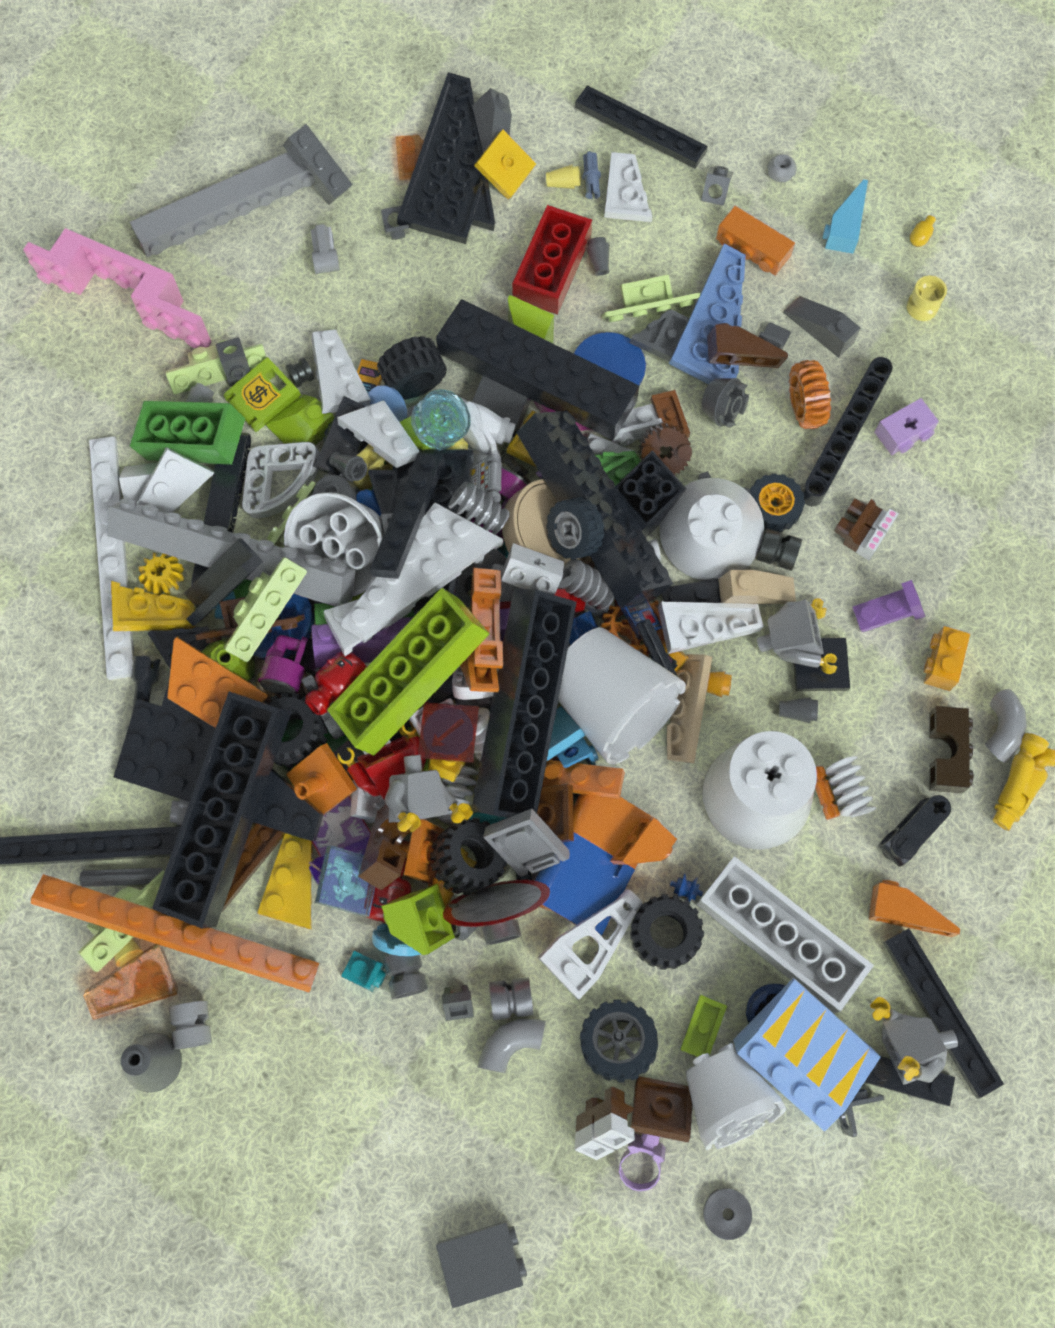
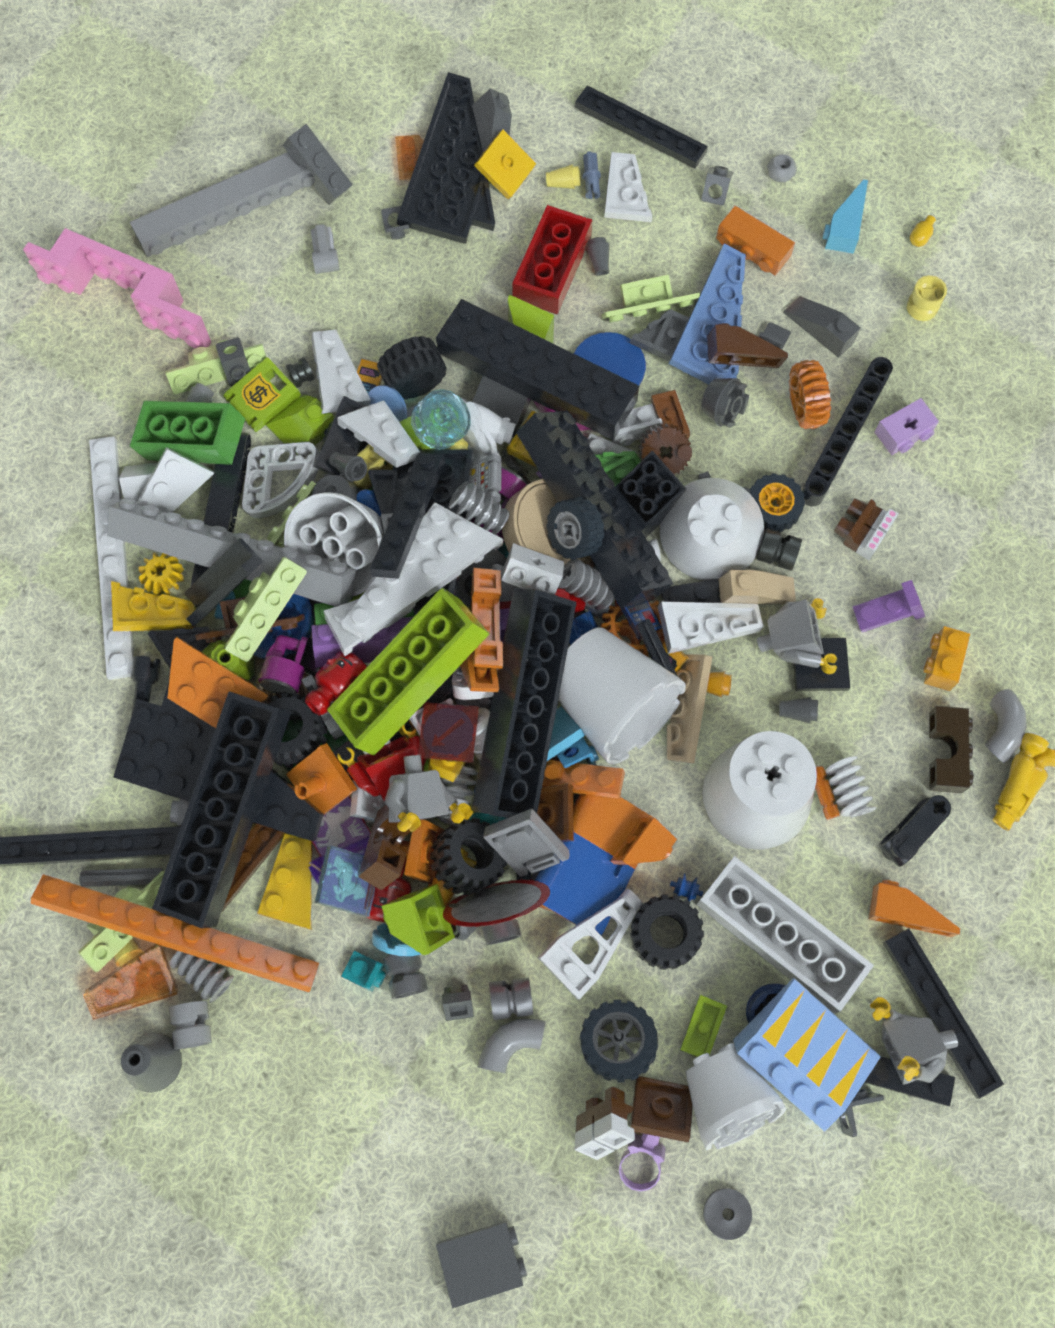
(202, 975): none -> light grey piece

